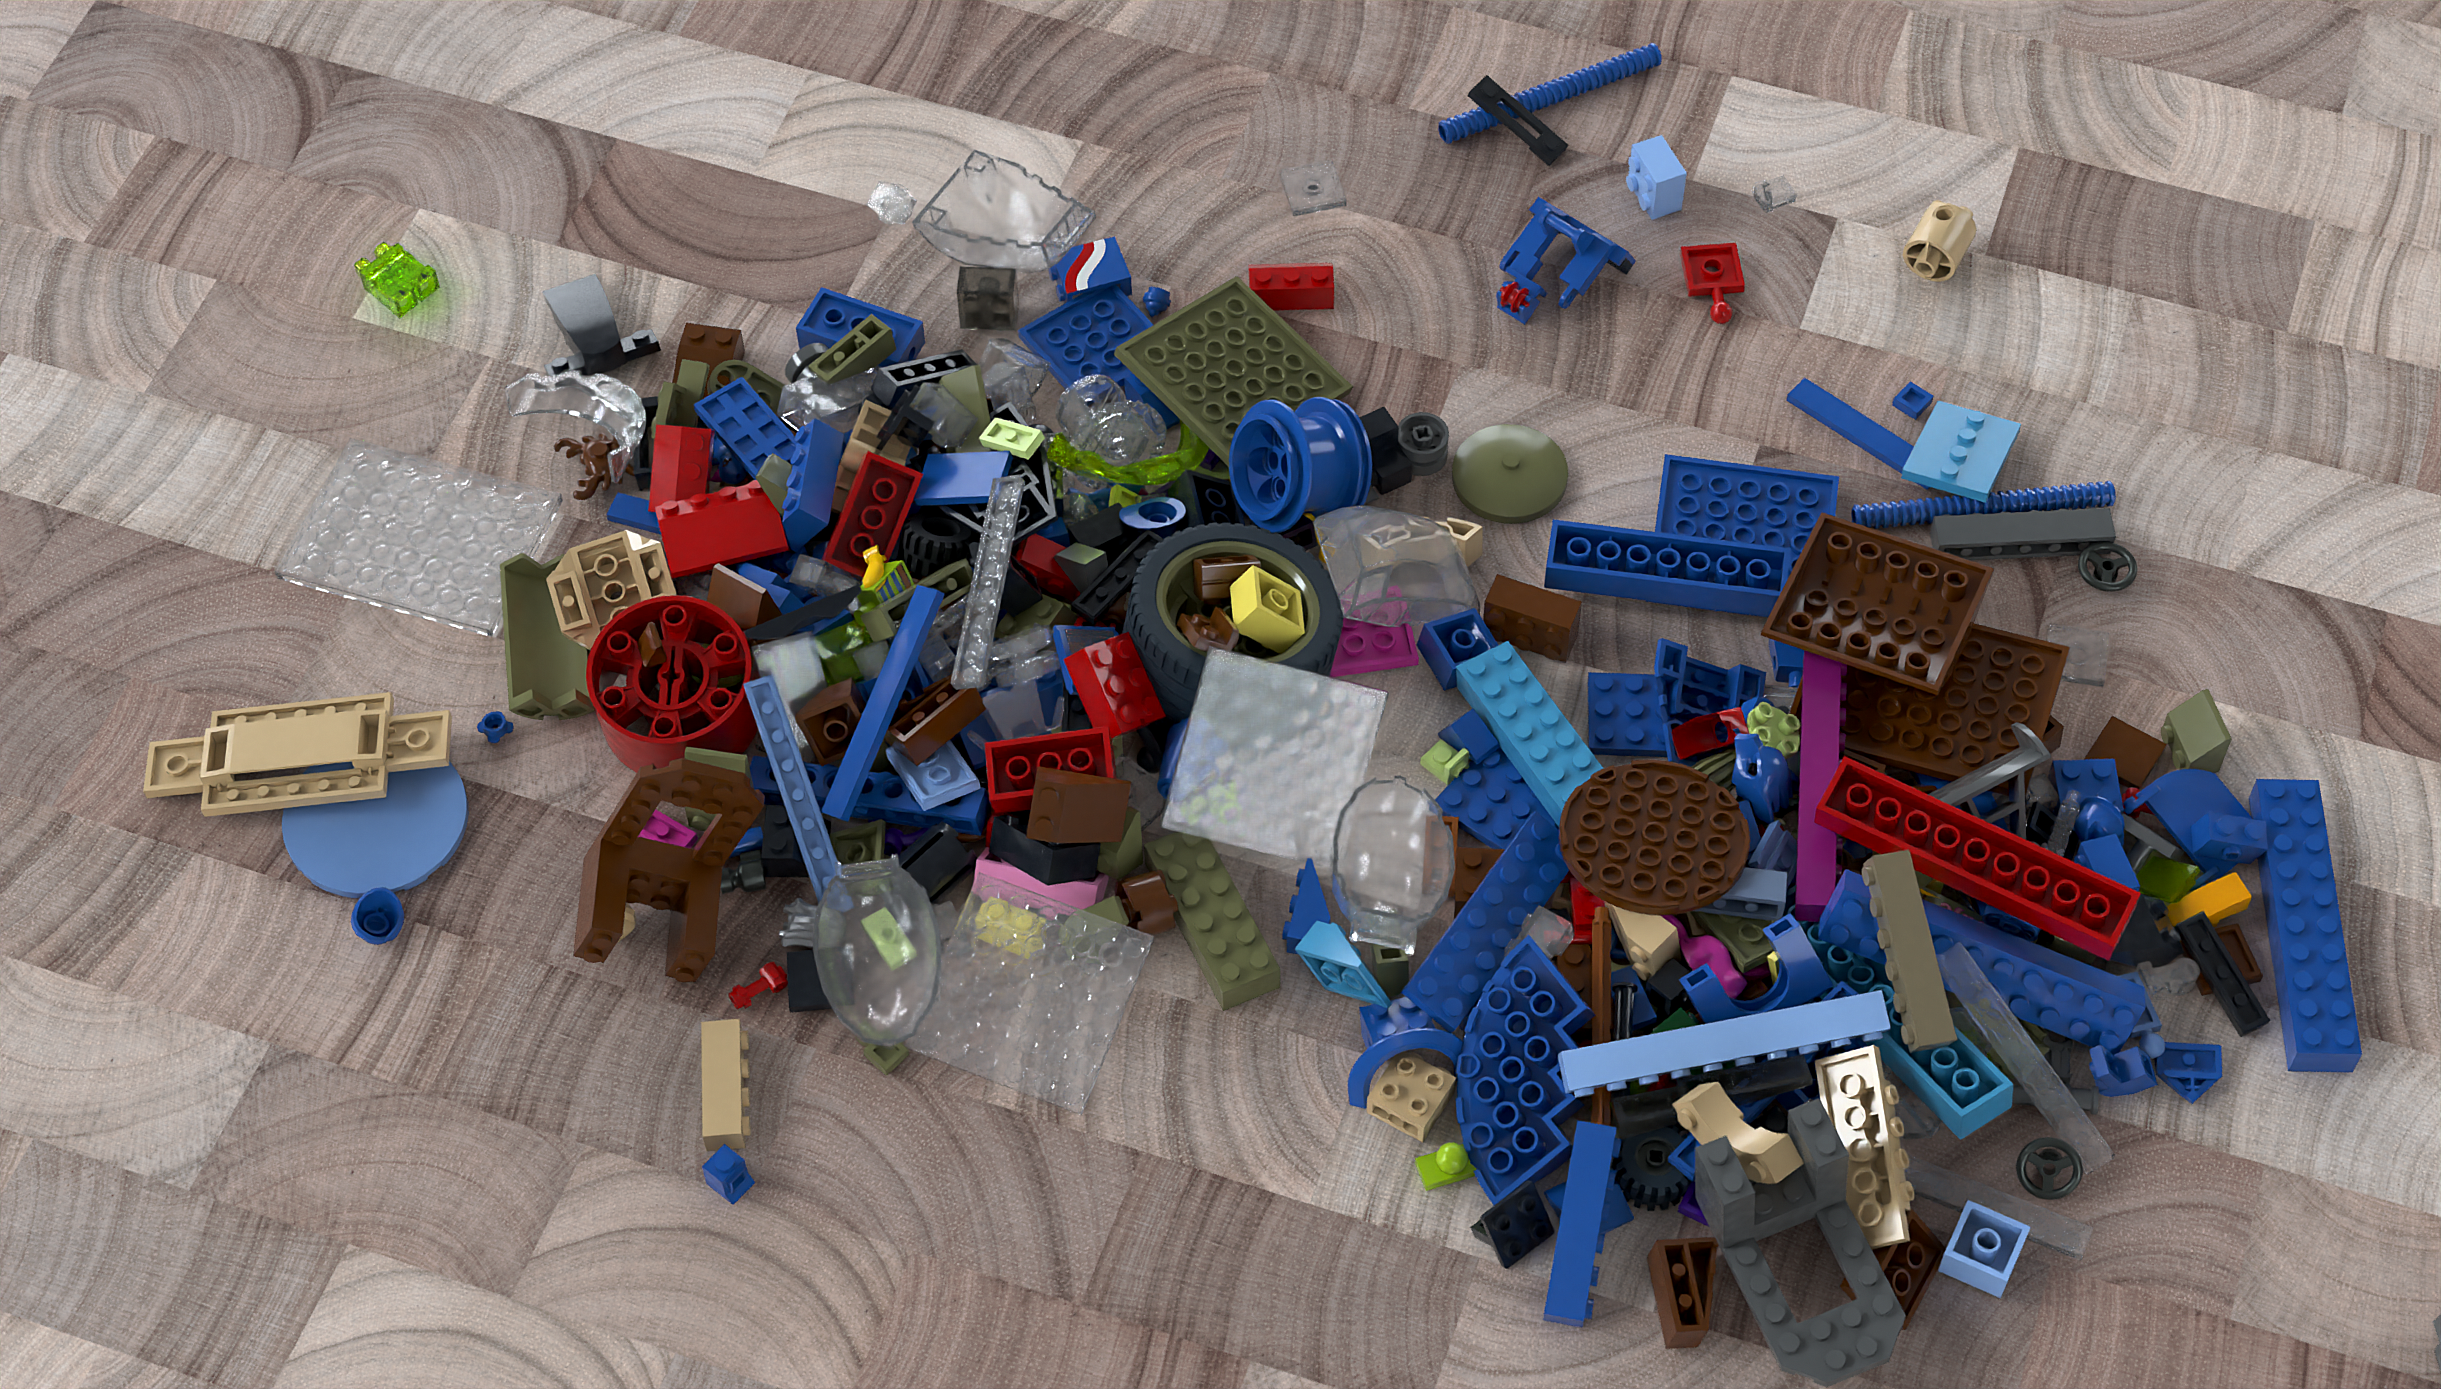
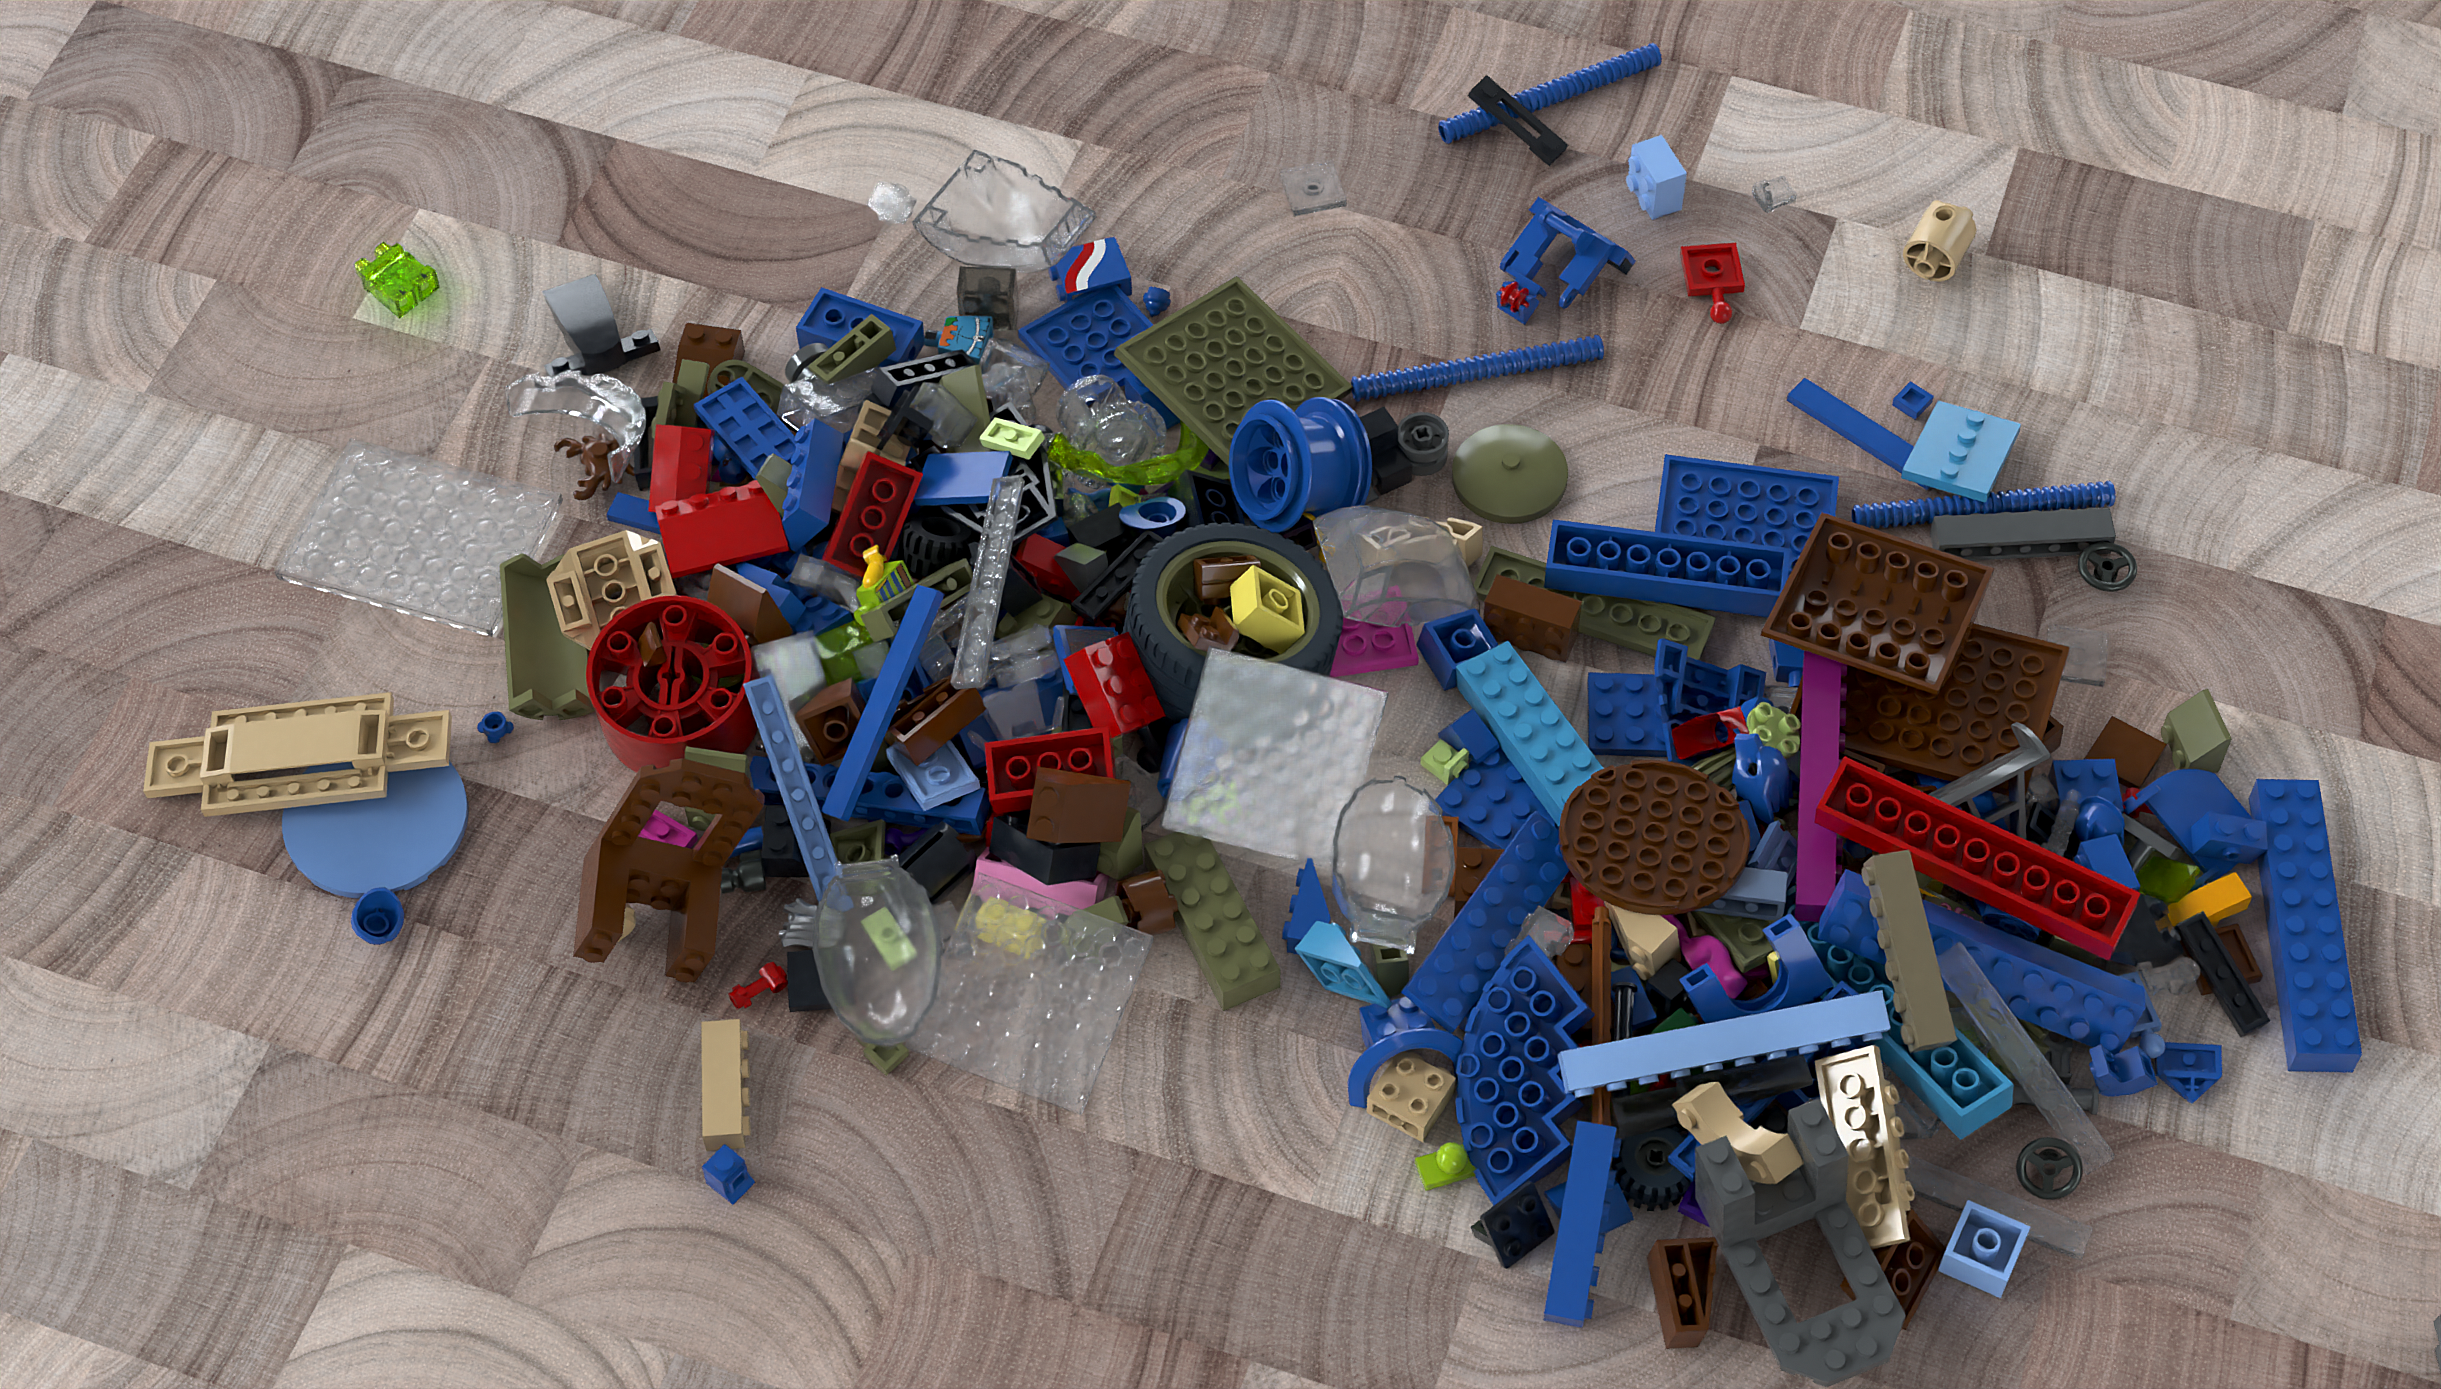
(804, 616): black slope -> none
(963, 333): none -> dark azure torso
(1293, 285): red slope -> none
(1477, 368): none -> blue piece
(1610, 618): none -> olive plate

